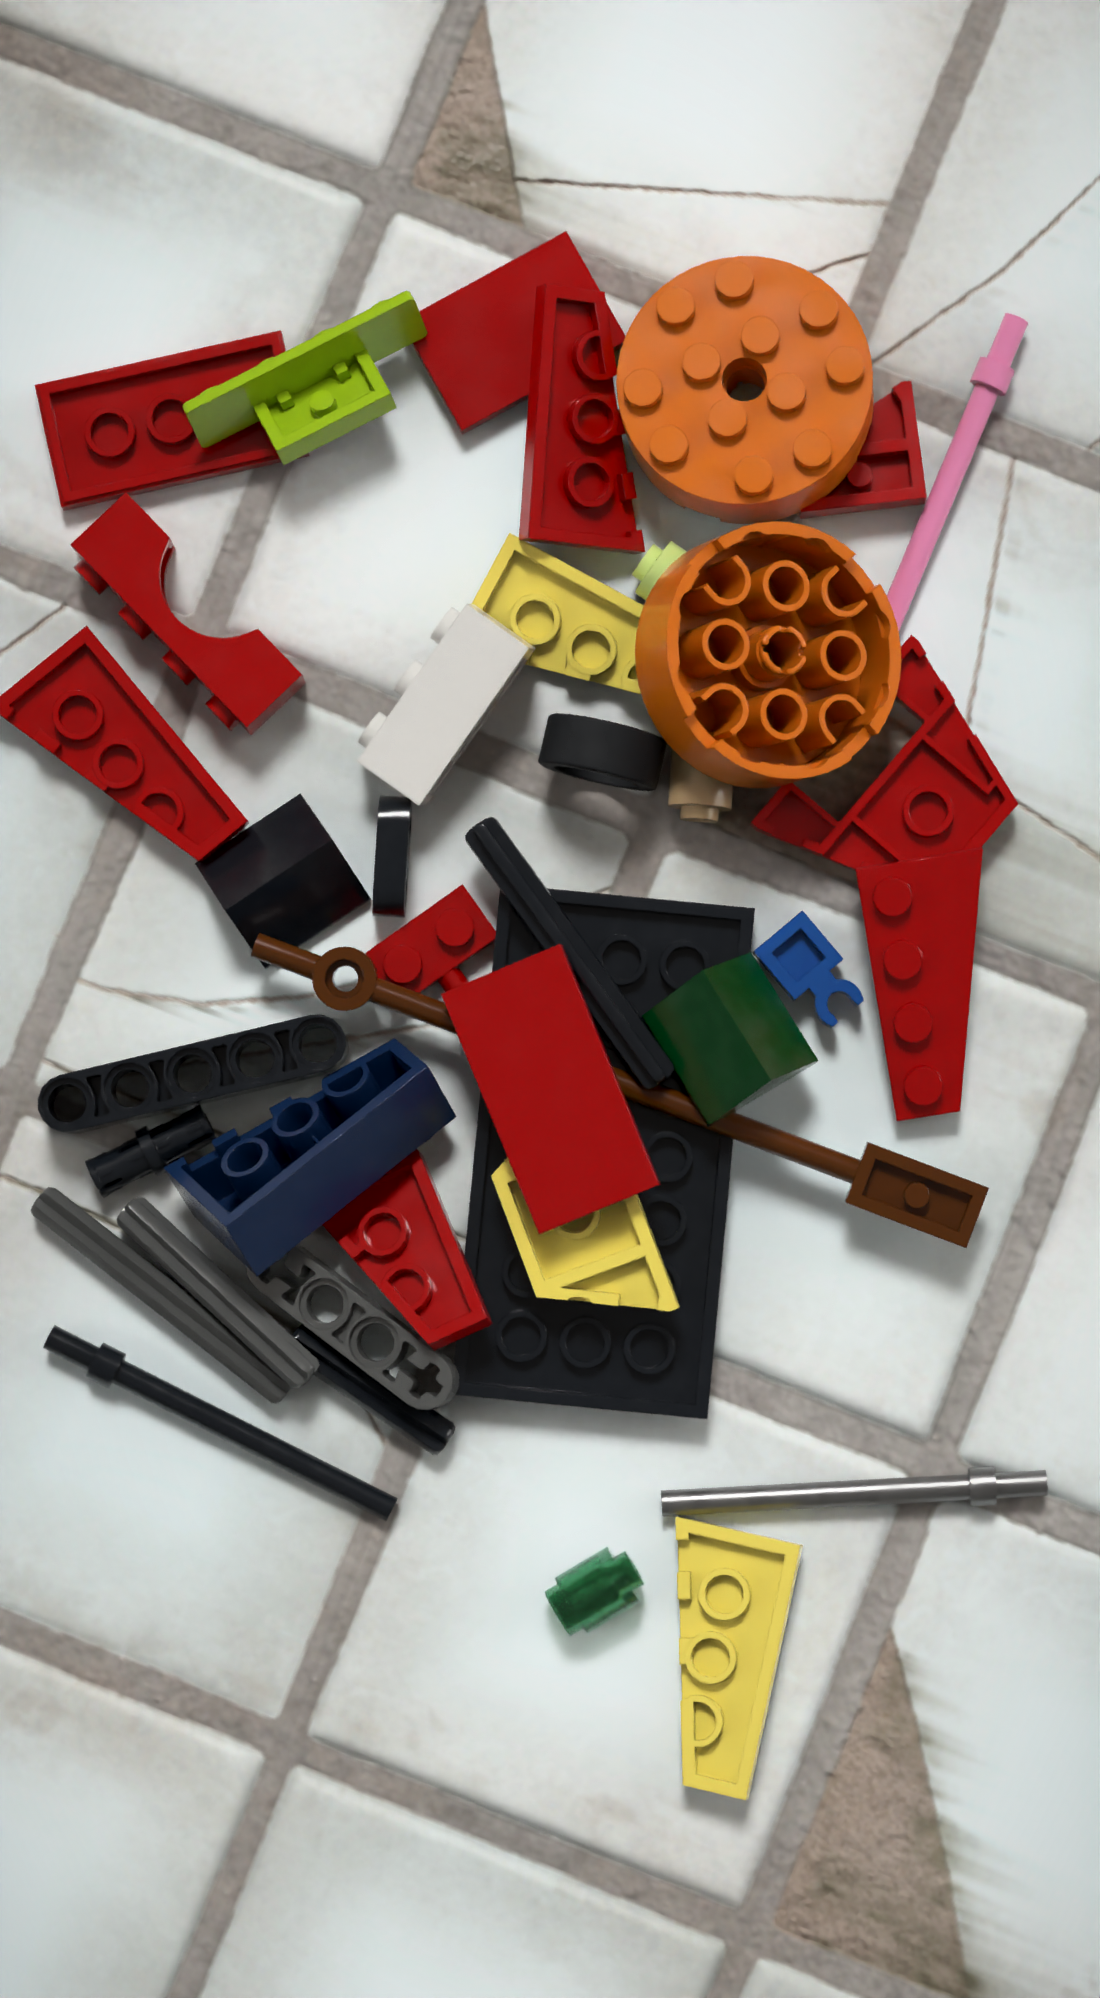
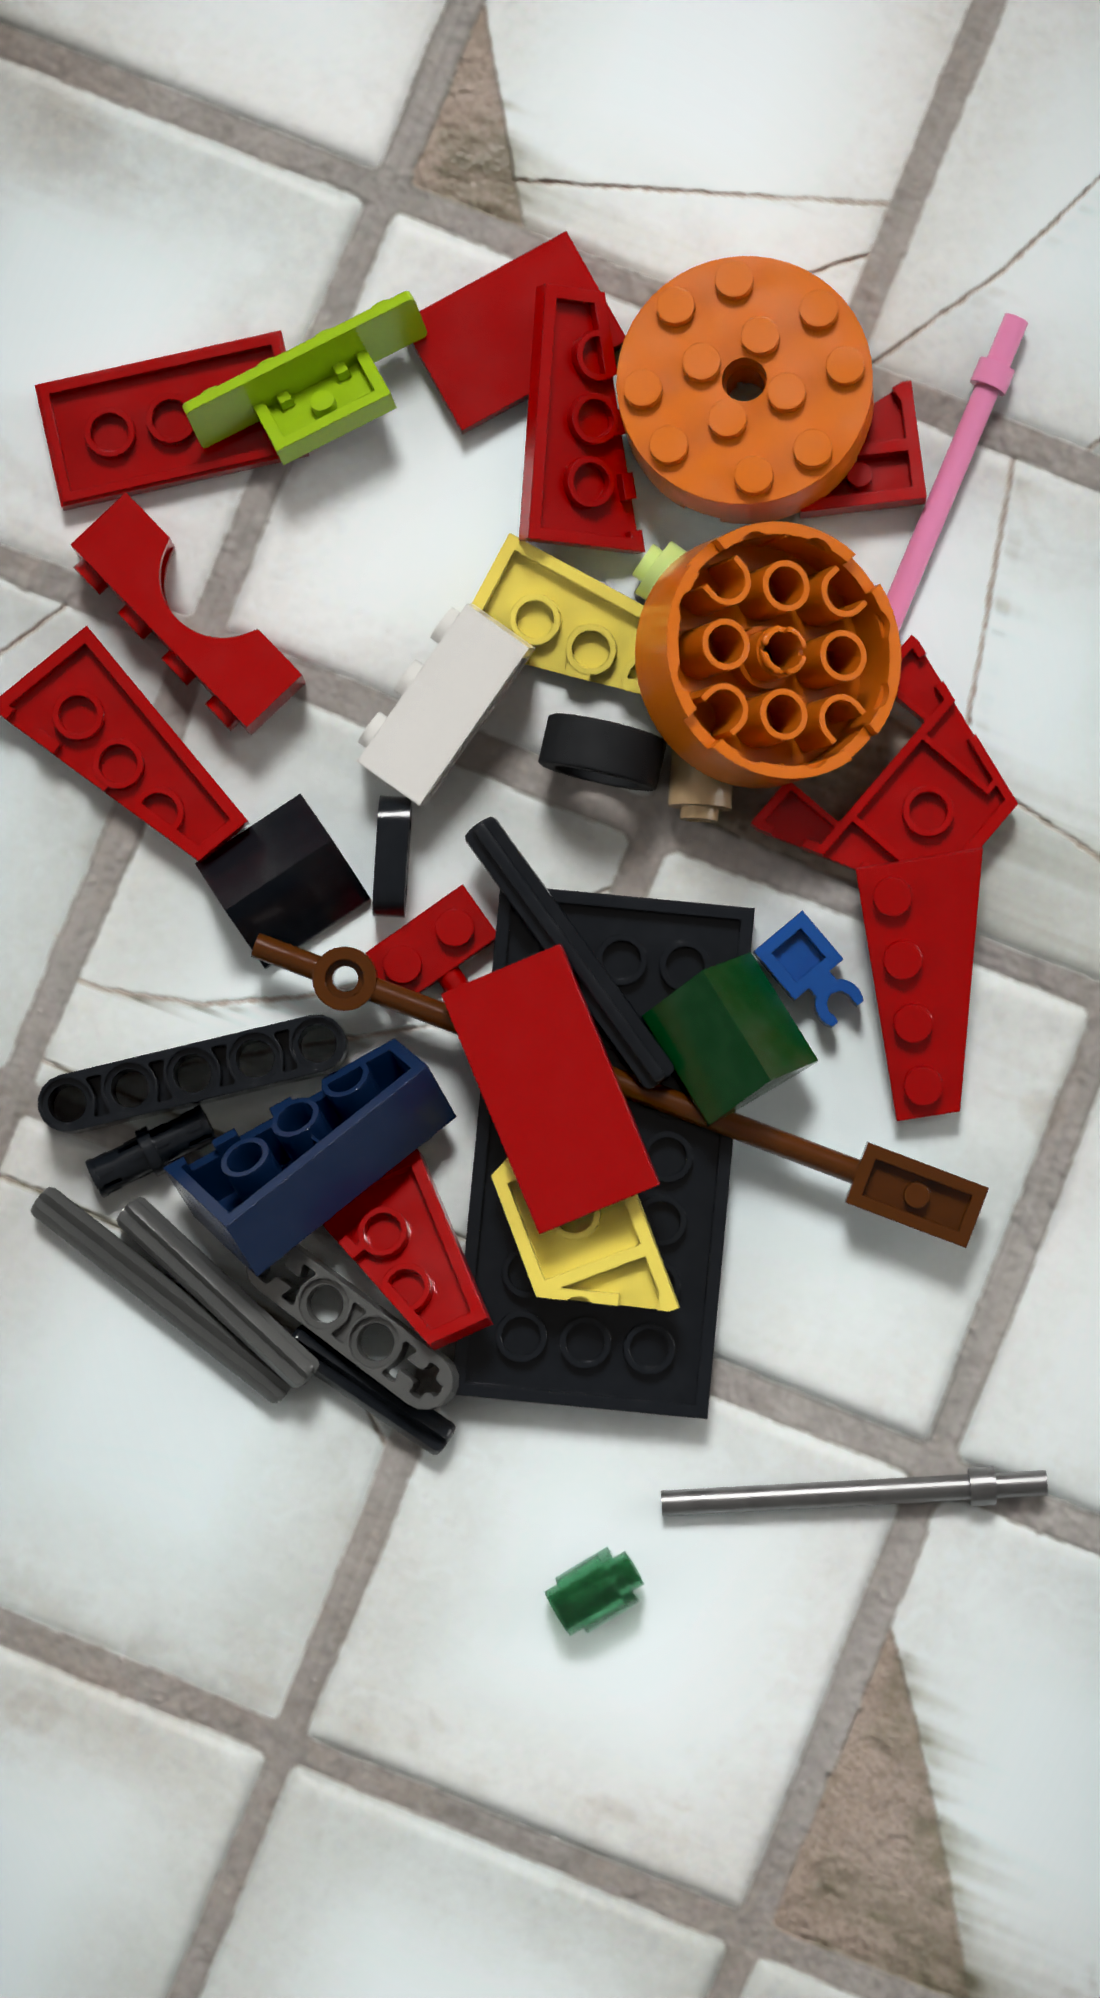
(108, 1366): black bar -> none
(732, 1628): light yellow wing -> none

